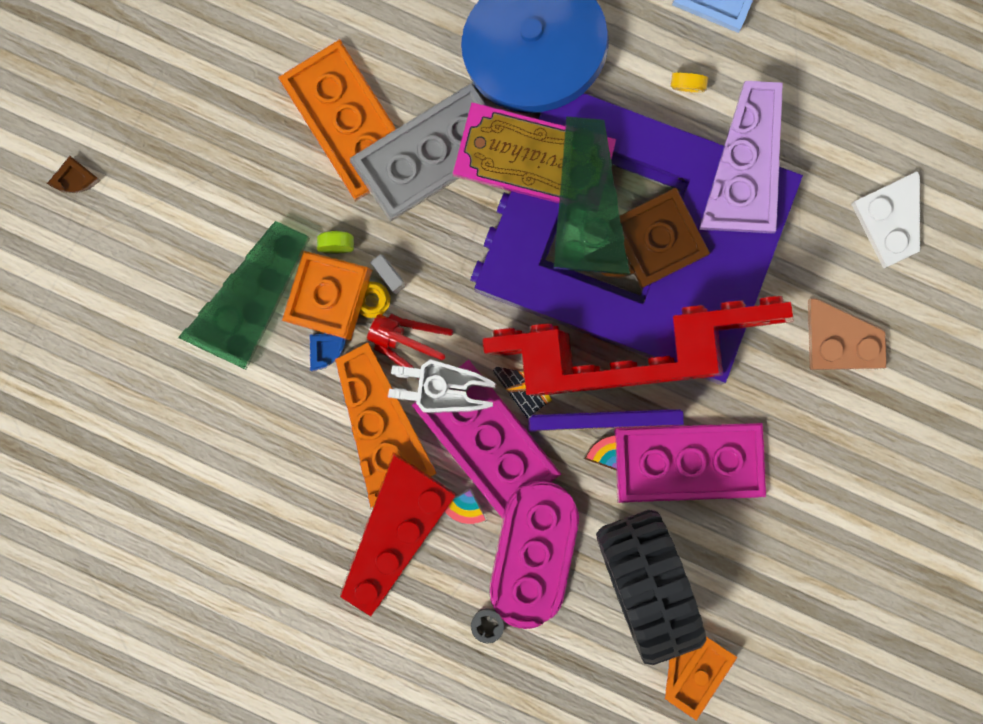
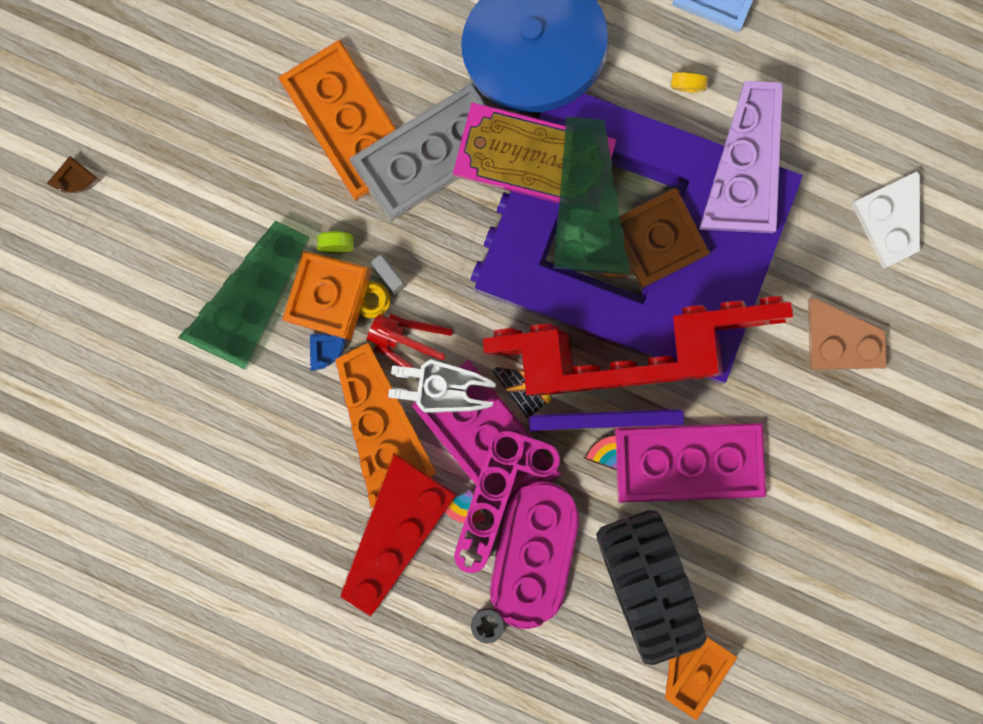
(496, 503): none -> dark pink beam

